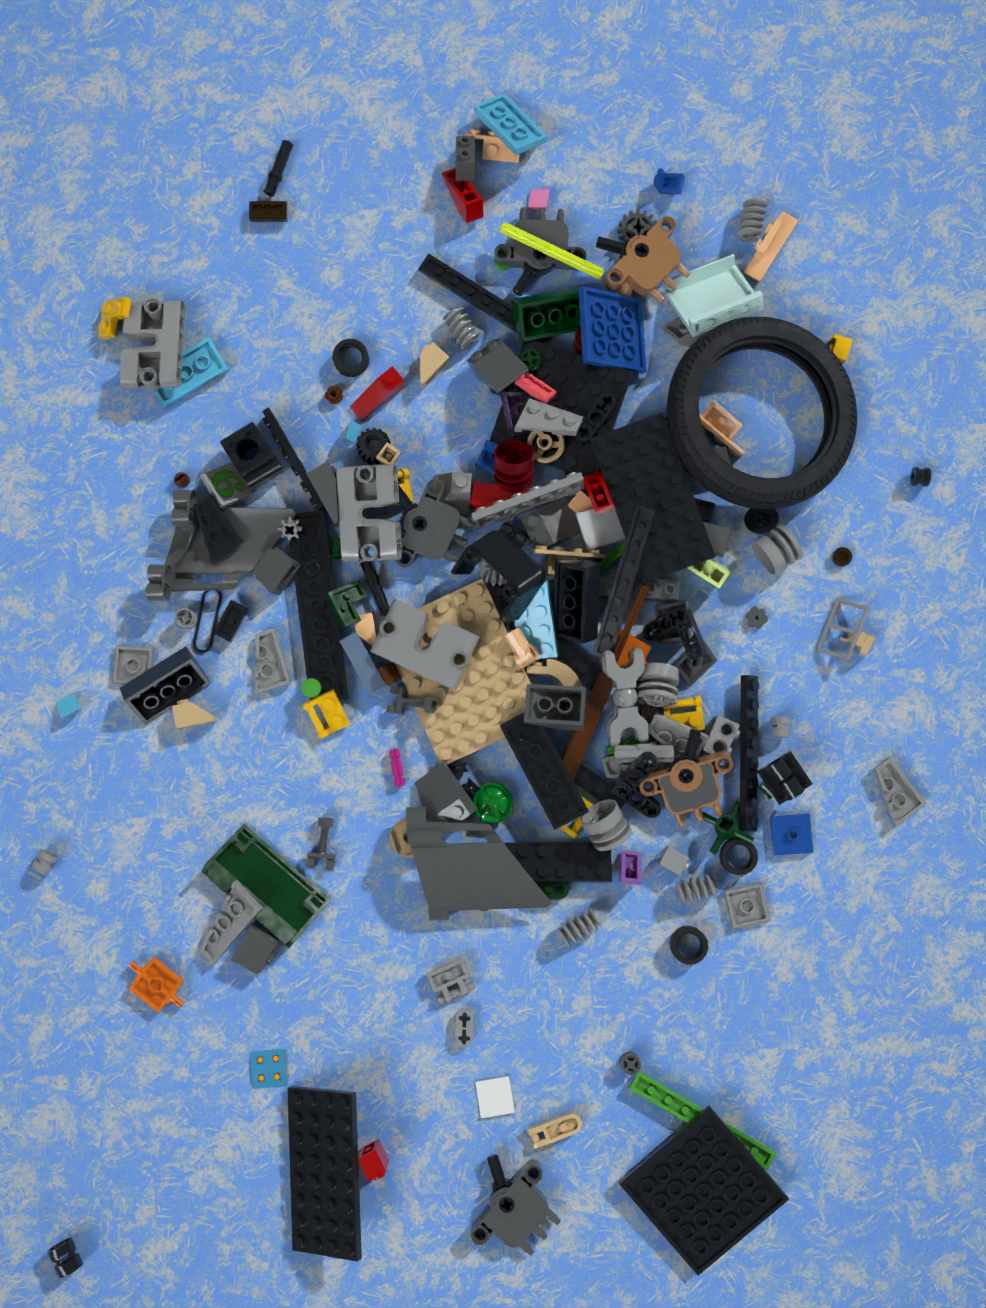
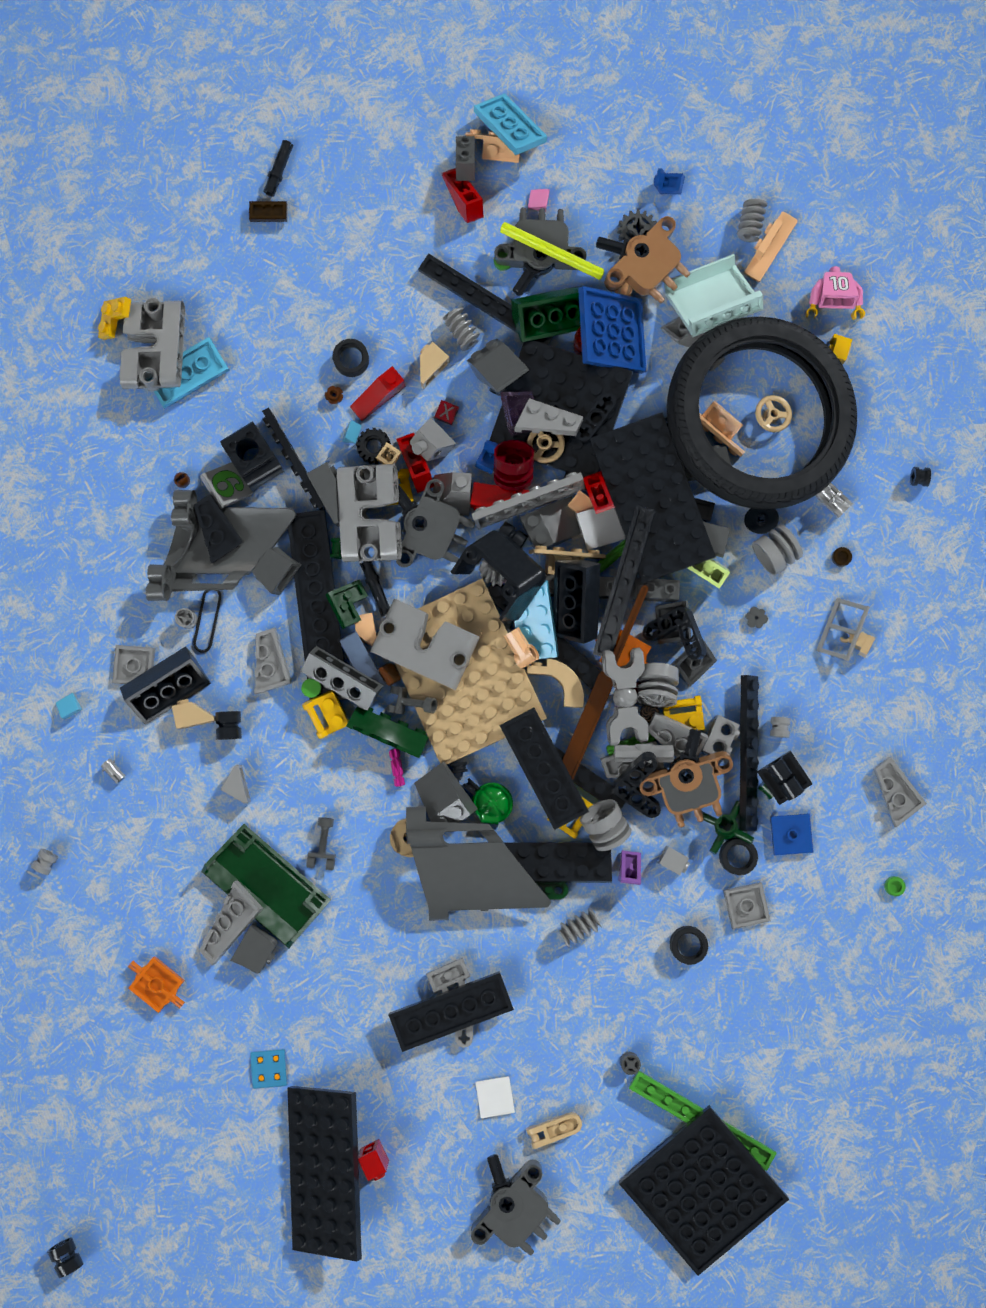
(112, 770): none -> light grey pin
(228, 725): none -> black wheel
(231, 621): black plate -> none
(236, 785): none -> light grey slope
(289, 534): light grey gear -> none
(338, 669): none -> dark grey brick
(388, 732): none -> dark green wedge
(415, 464): none -> red slope
(431, 441): none -> light grey torso
(446, 412): none -> dark red tile
(450, 1011): none -> black plate
(529, 356): dark green wheel -> none
(535, 387): coral plate -> none
(555, 706): dark grey slope -> none
(697, 888): light grey piece -> none
(766, 419): none -> tan piece
(834, 500): none -> light grey hips
(837, 291): none -> bright pink torso
(894, 886): none -> bright green tile

